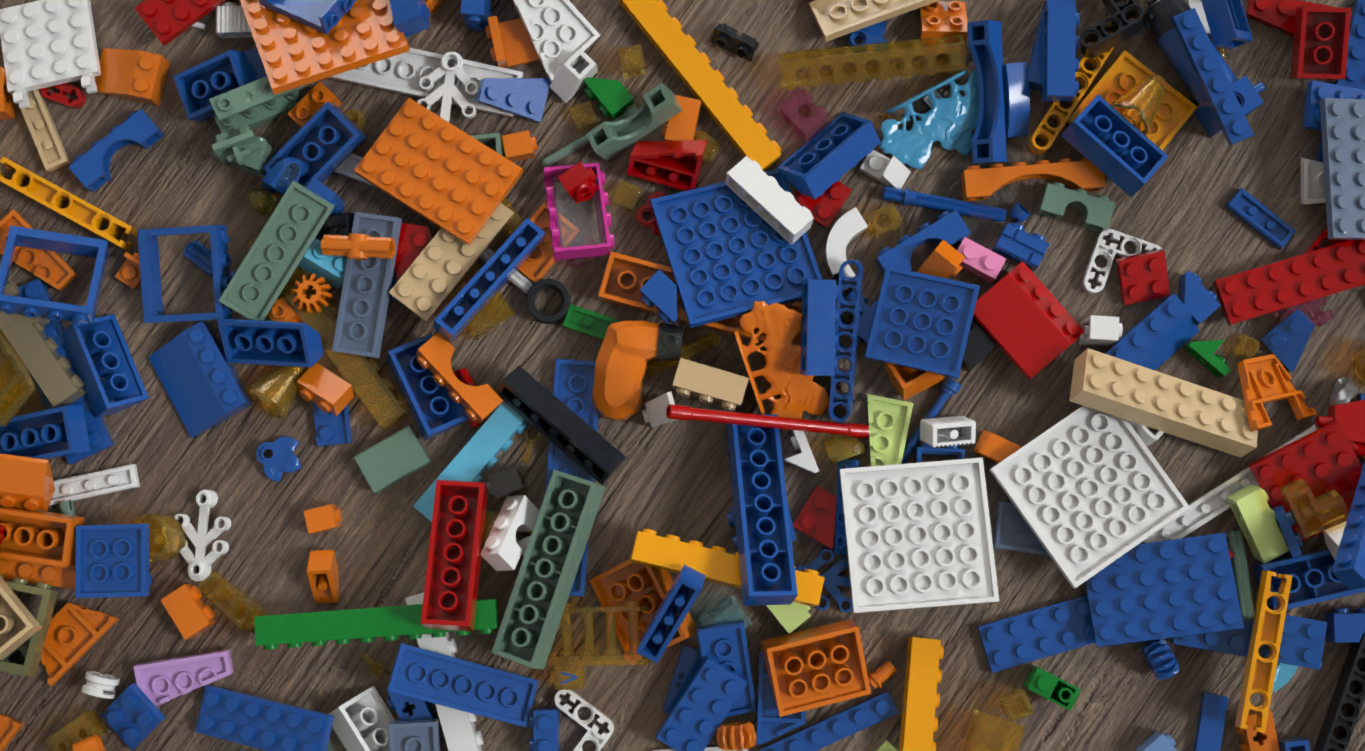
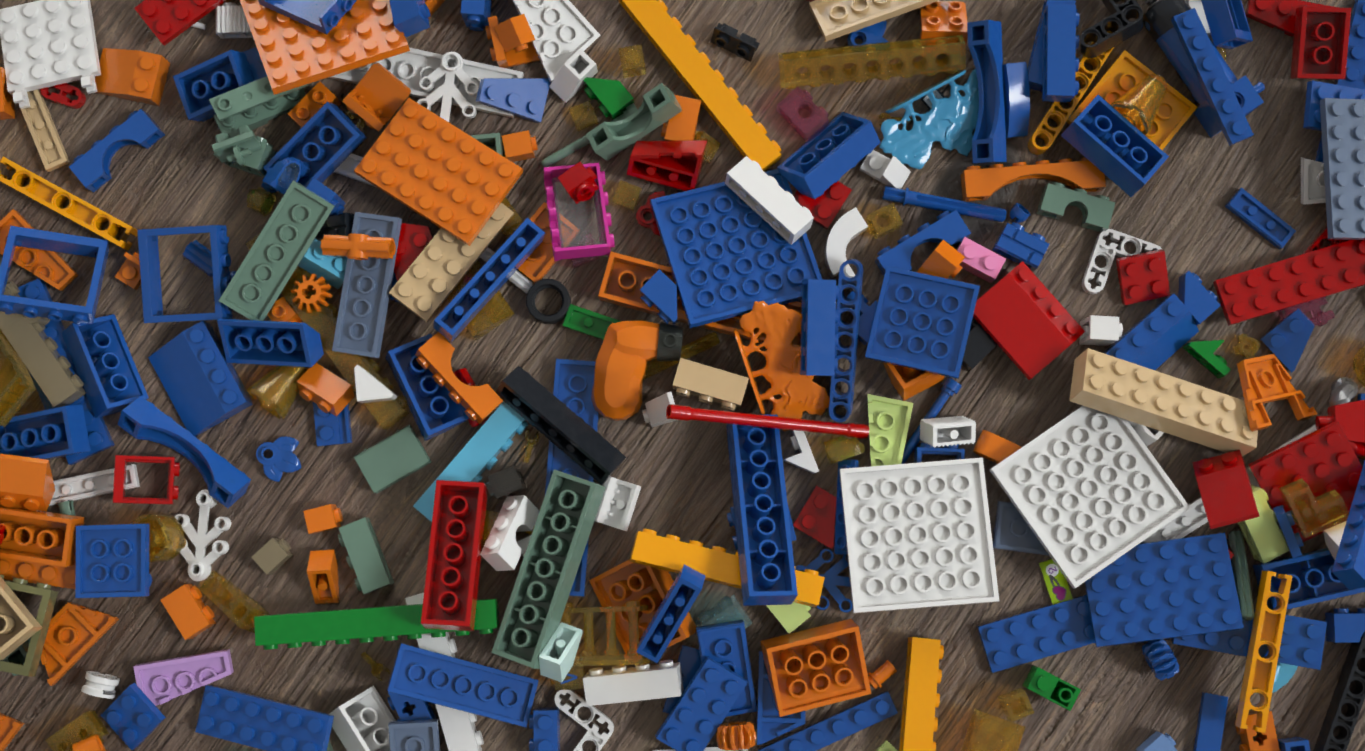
(120, 479): none -> red window
(149, 423): none -> blue arch
(273, 555): none -> dark tan brick
(365, 556): none -> sand green brick
(369, 388): none -> white slope
(377, 97): none -> orange bracket
(515, 34): none -> orange brick
(560, 652): none -> light aqua slope
(617, 503): none -> white bracket
(633, 683): none -> white brick
(1055, 582): none -> sticker
(1225, 489): none -> red slope

